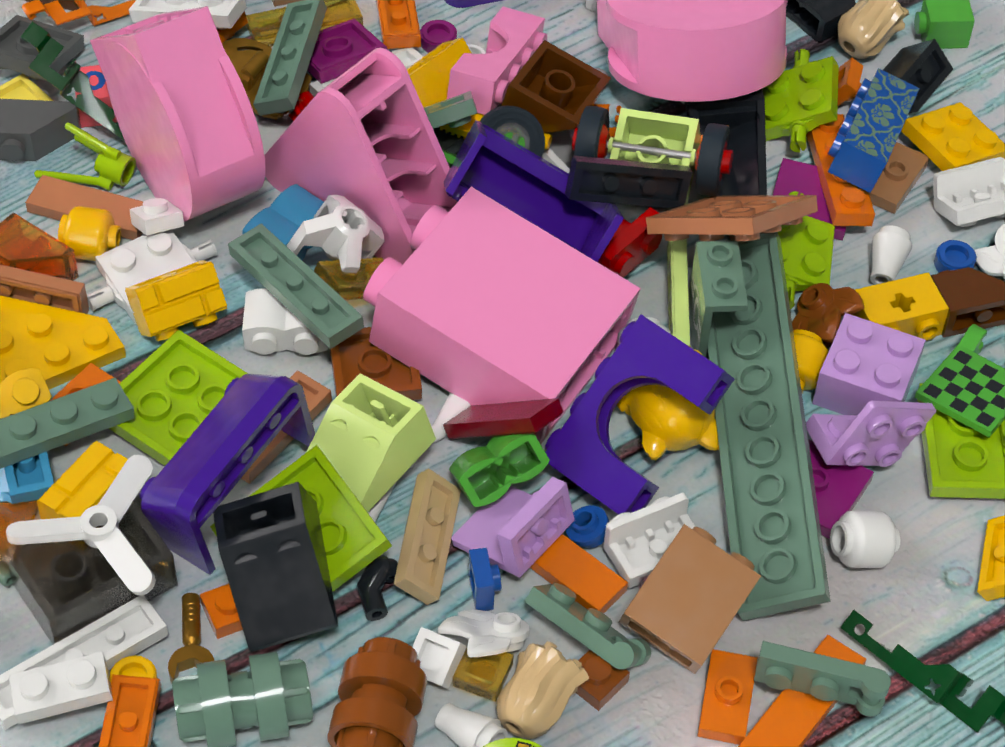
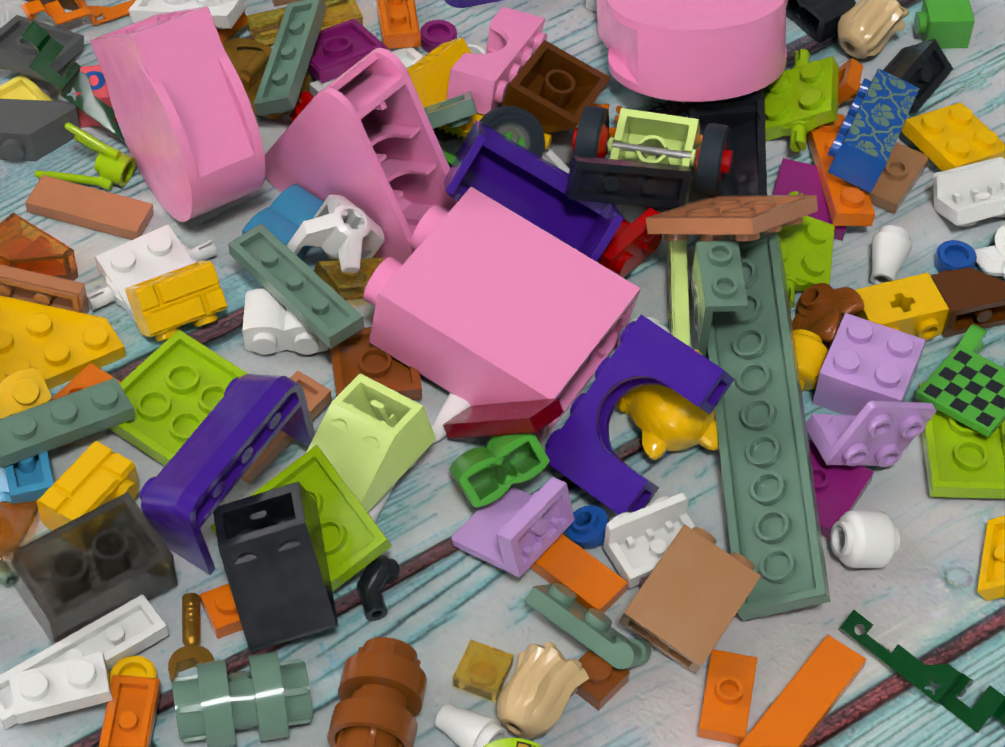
(89, 232): yellow head -> none
(107, 539): white piece -> none
(156, 216): white plate -> none
(427, 537): tan plate -> none
(438, 656): white plate -> none
(483, 579): blue plate -> none
(487, 631): white plate -> none
(823, 677): sand green plate -> none

